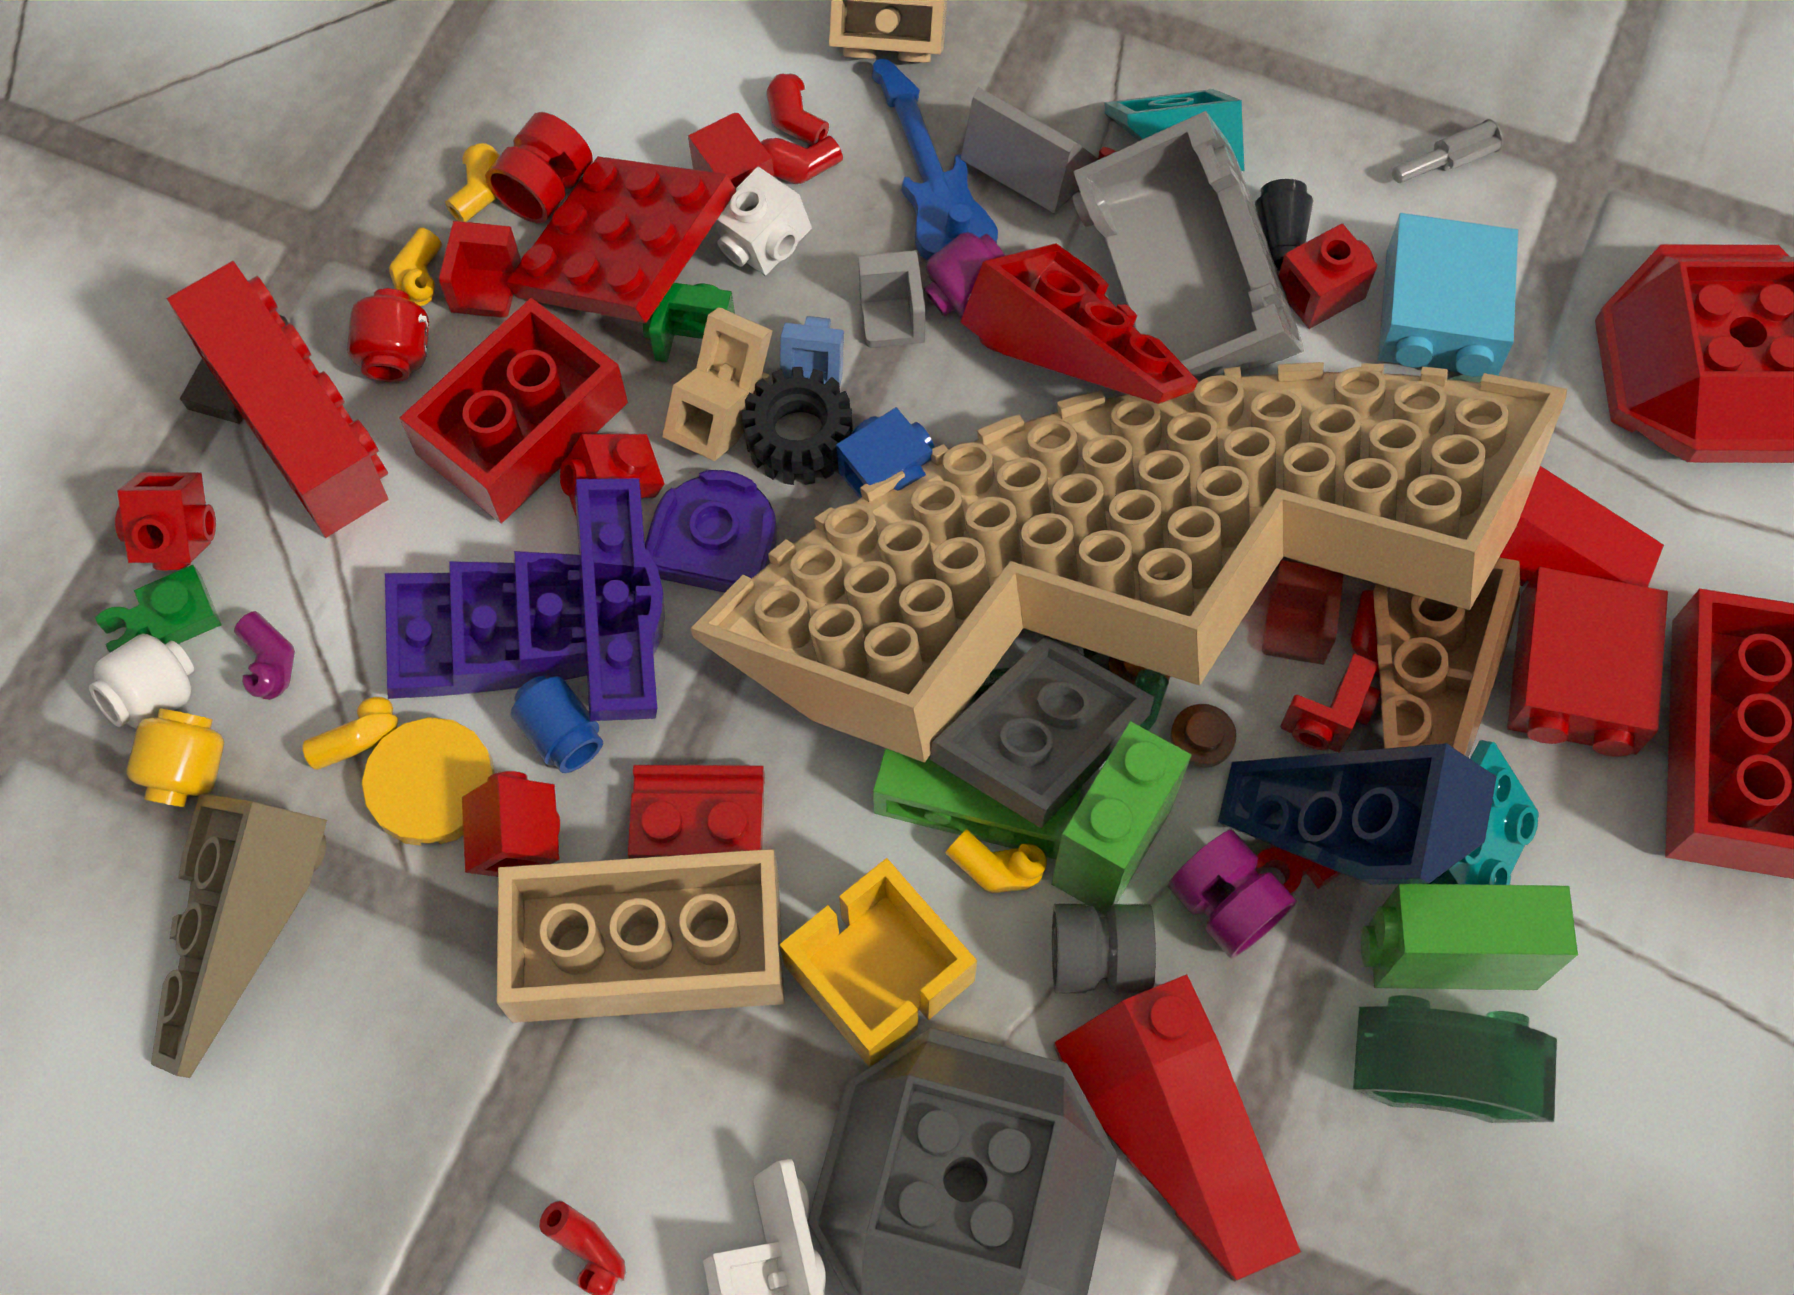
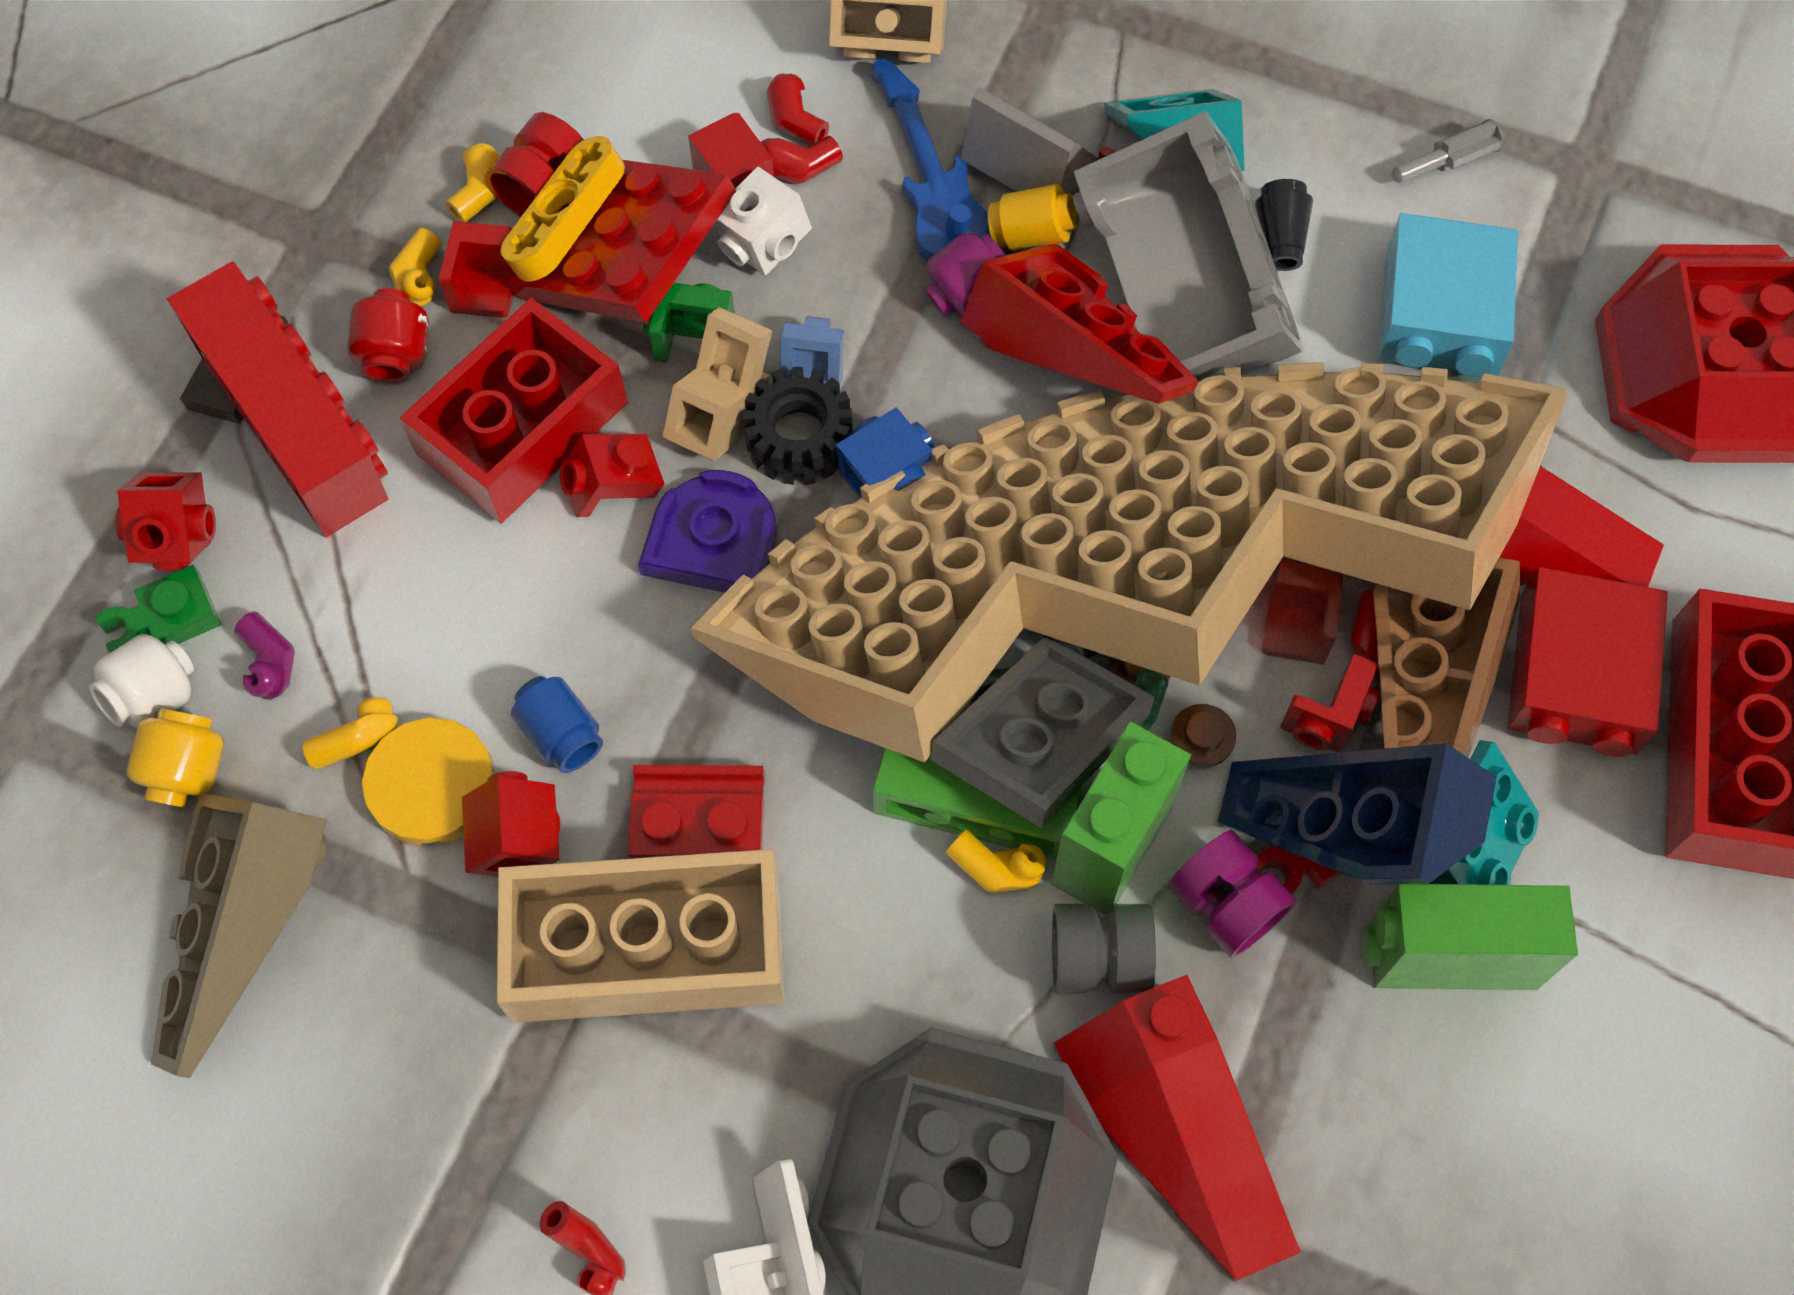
(539, 616): dark purple slope -> none
(545, 236): none -> yellow beam
(882, 965): yellow piece -> none
(891, 299): light grey panel -> none
(1032, 218): none -> yellow brick
(1327, 275): red brick -> none
(1456, 1061): clear green brick -> none

